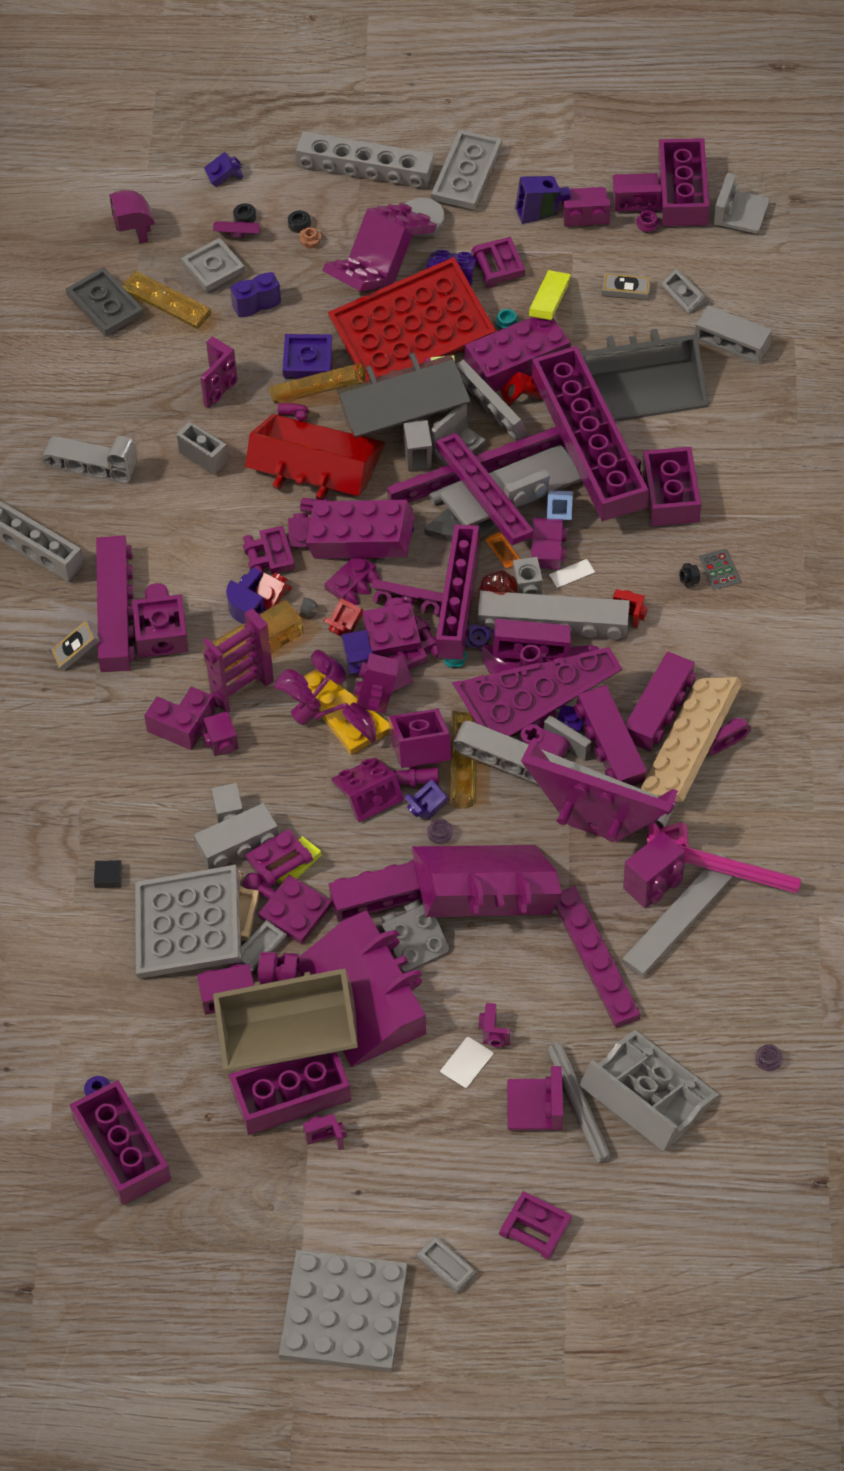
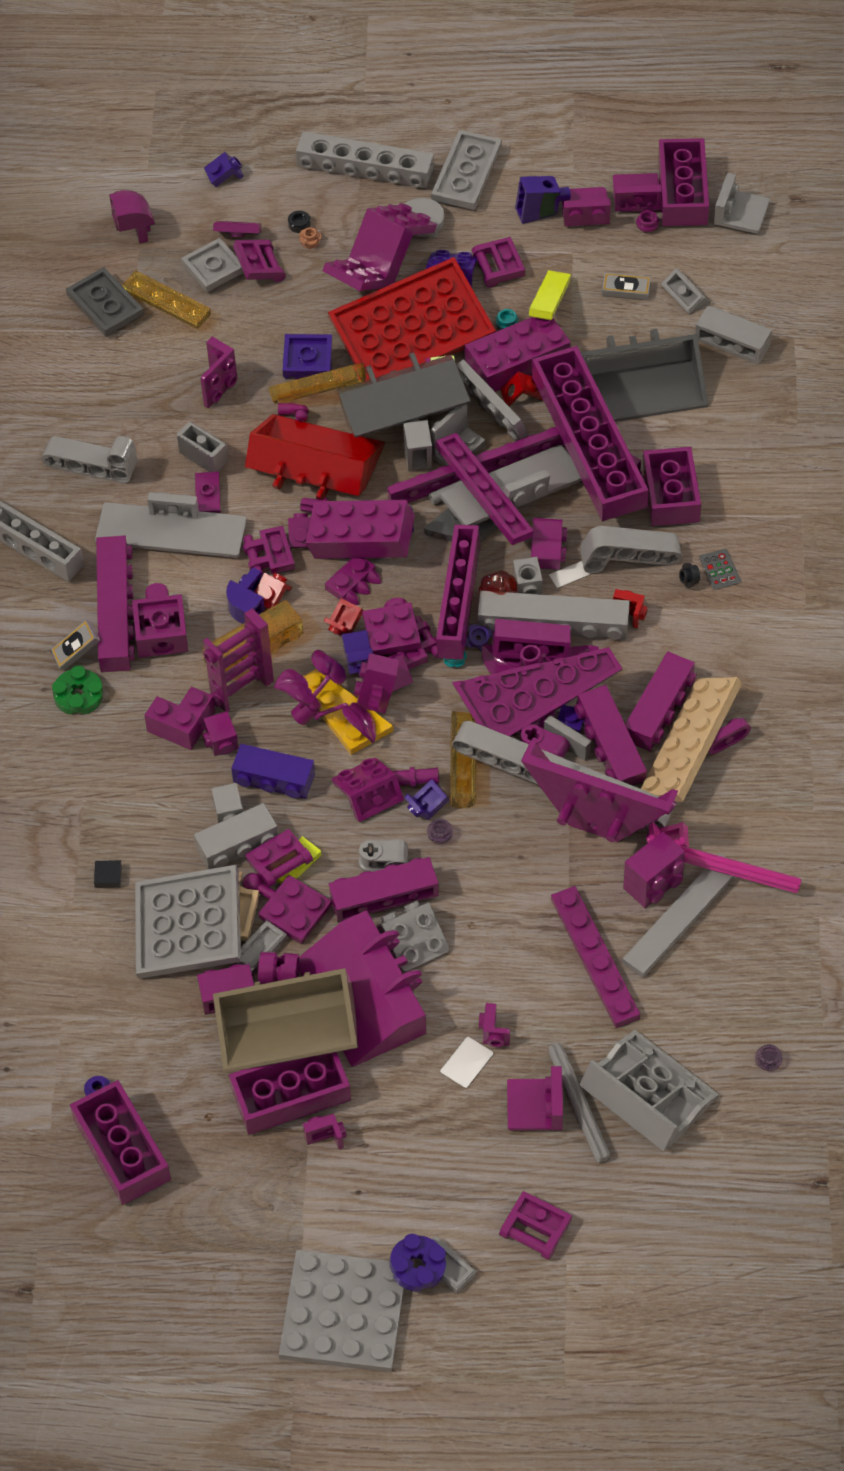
(74, 679): none -> green plate
(173, 525): none -> light grey bracket
(208, 491): none -> magenta plate
(244, 213): black tile -> none
(253, 262): none -> magenta plate
(255, 294): dark purple brick -> none
(273, 771): none -> dark purple brick
(306, 606): dark grey hinge -> none
(382, 854): none -> light grey piece
(408, 593): magenta plate -> none
(415, 1247): none -> dark purple plate
(420, 738): magenta brick -> none
(485, 880): magenta piece -> none
(502, 549): sticker -> none
(560, 505): light blue brick -> none
(628, 545): none -> light grey beam

